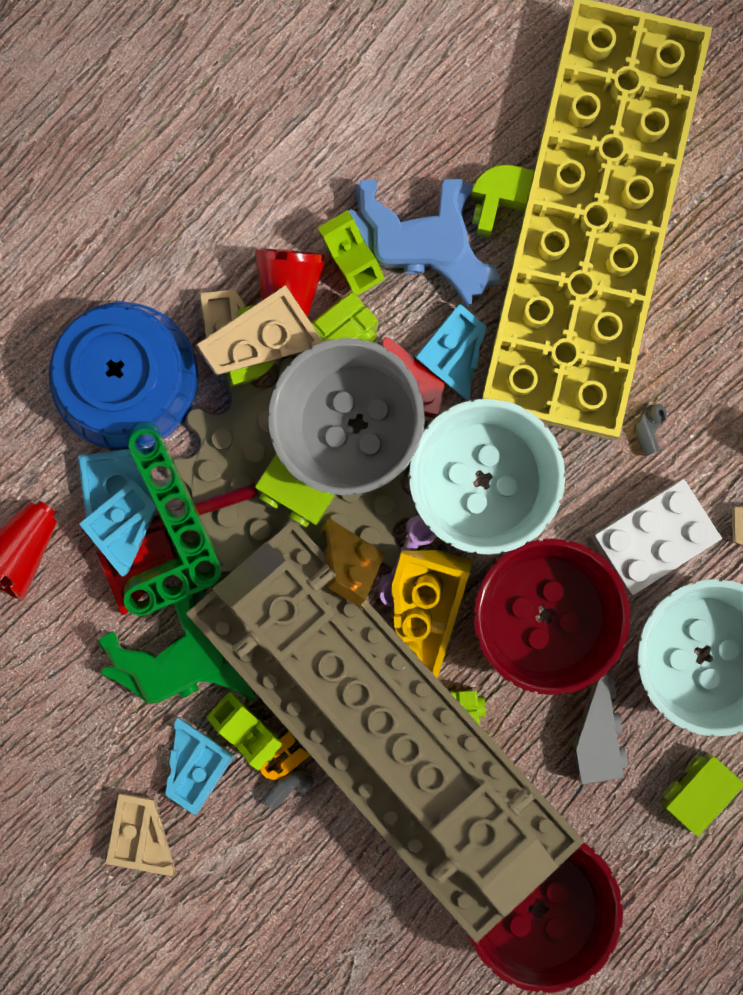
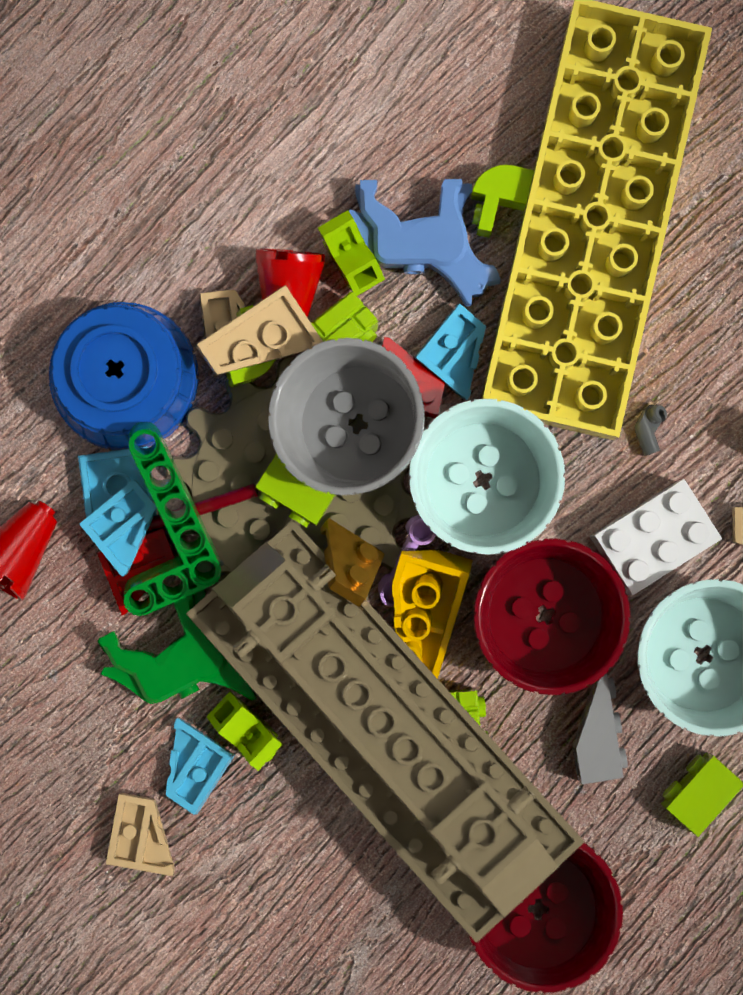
(285, 785): dark grey arm -> none
(290, 762): light orange beam -> none

